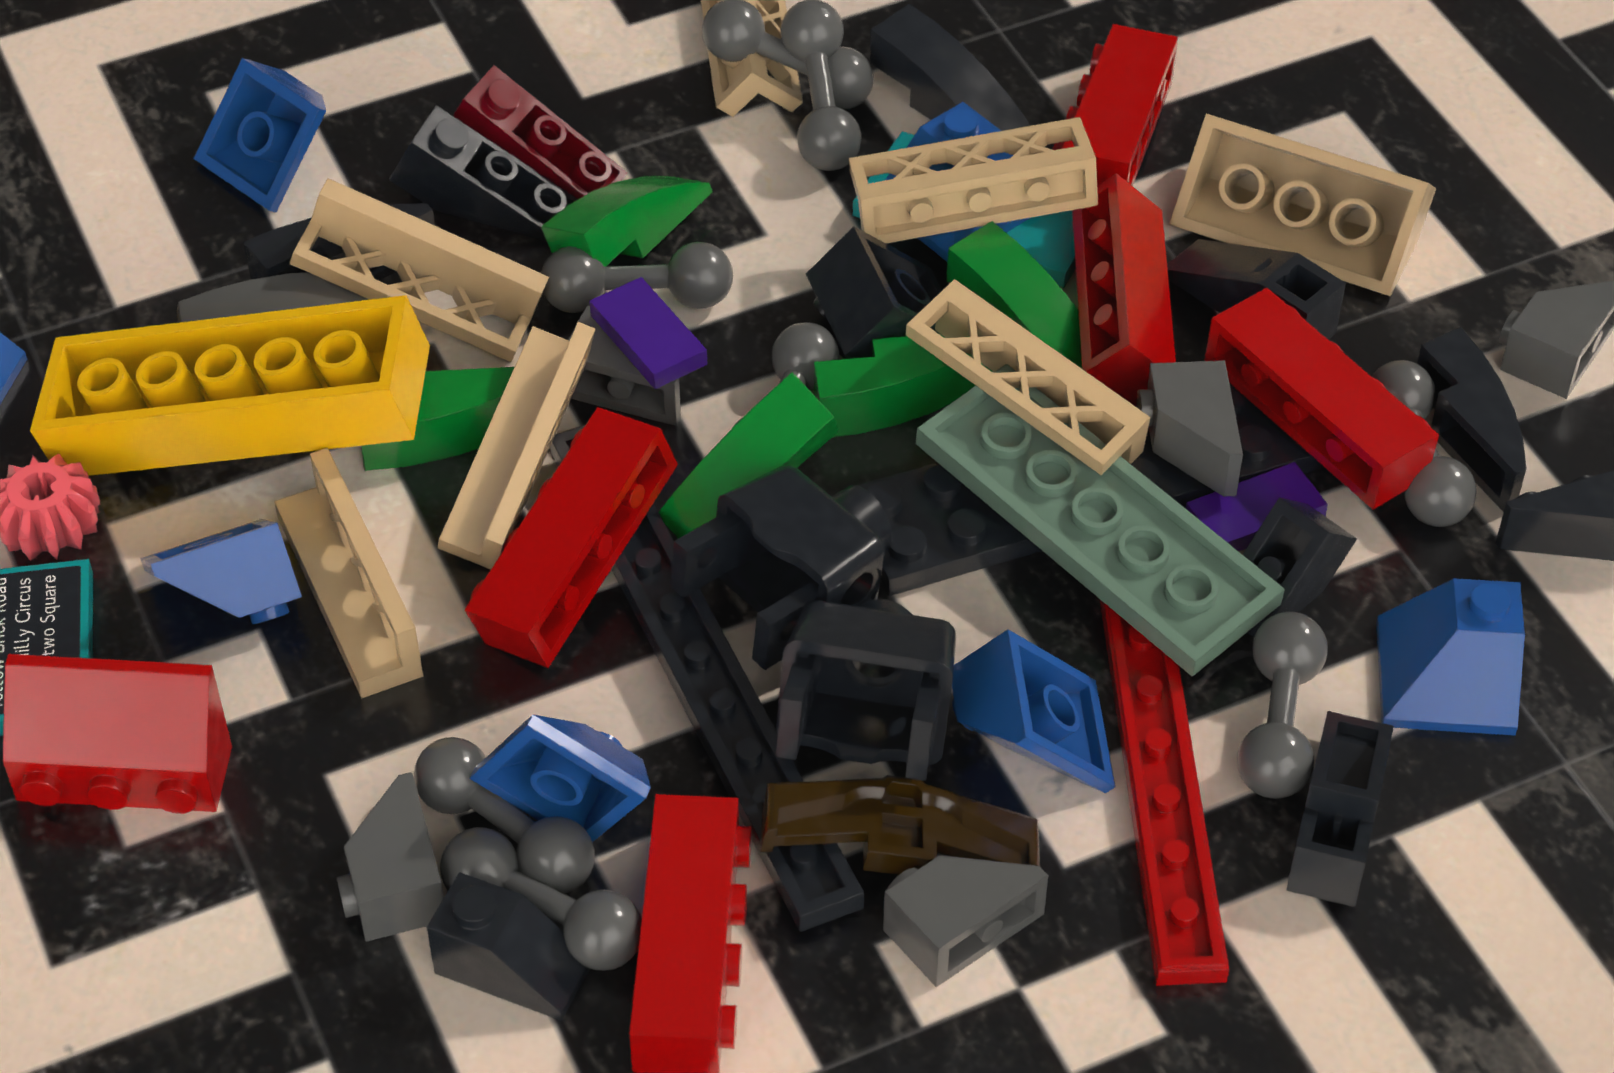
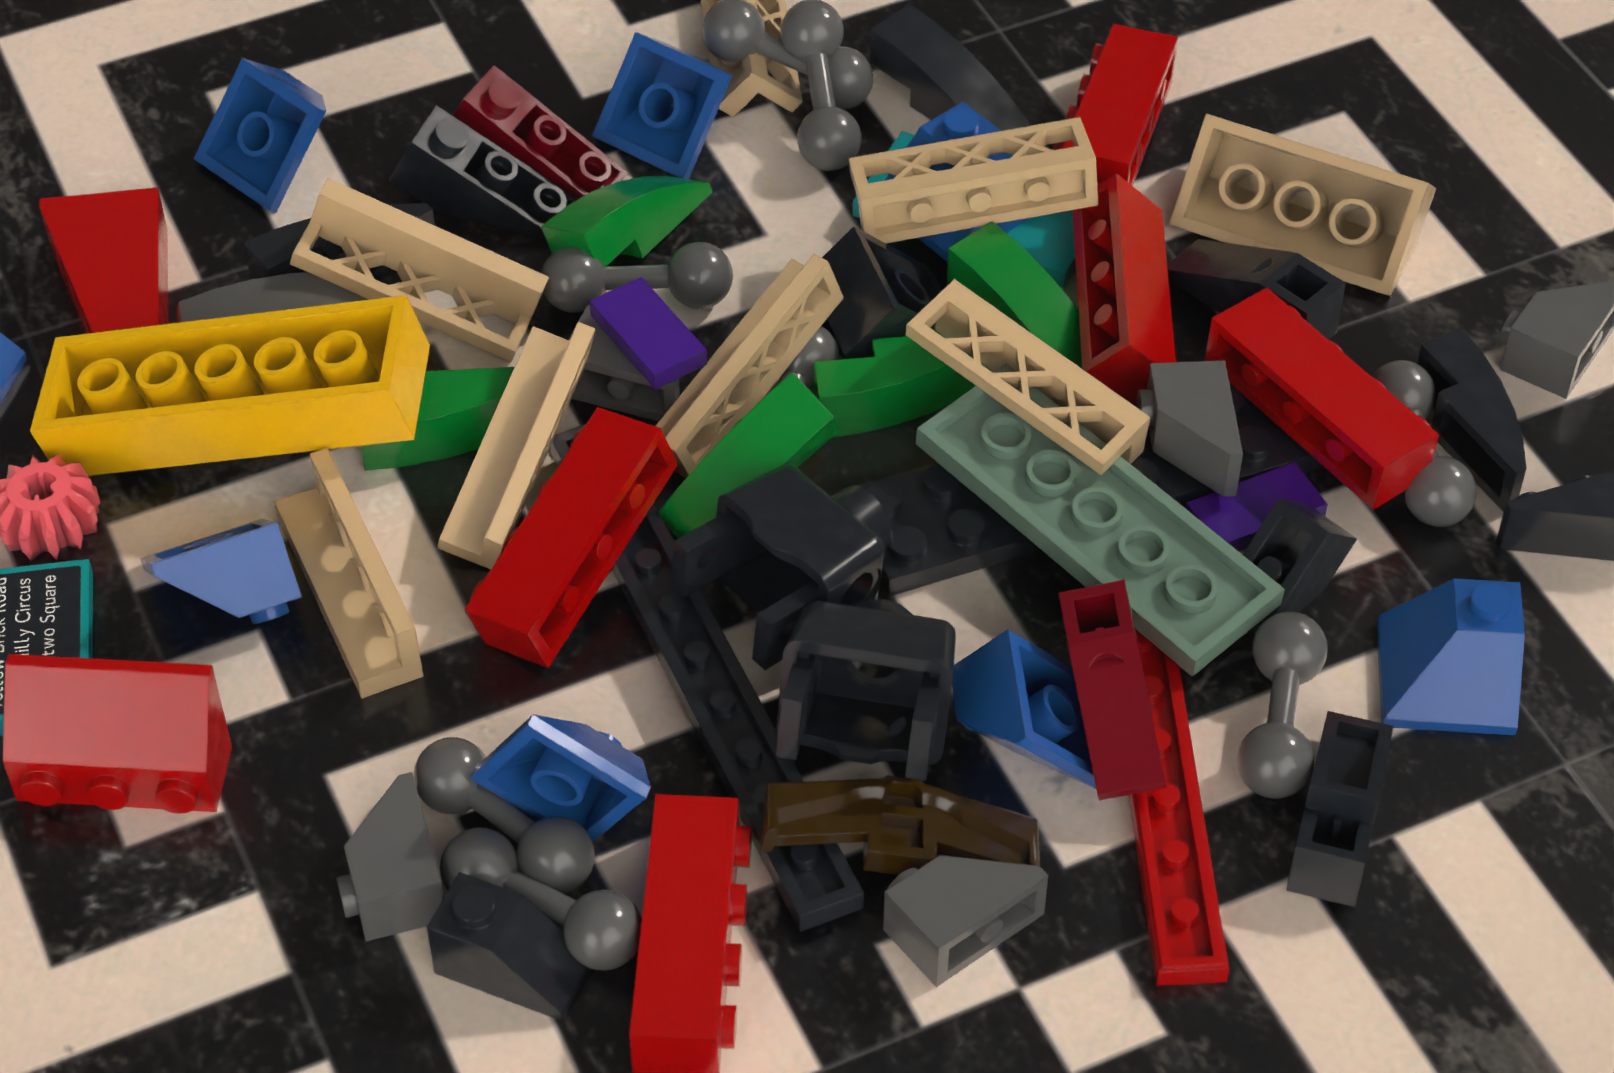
(111, 256): none -> red slope
(662, 105): none -> blue slope
(750, 360): none -> tan fence
(1112, 690): none -> dark red slope

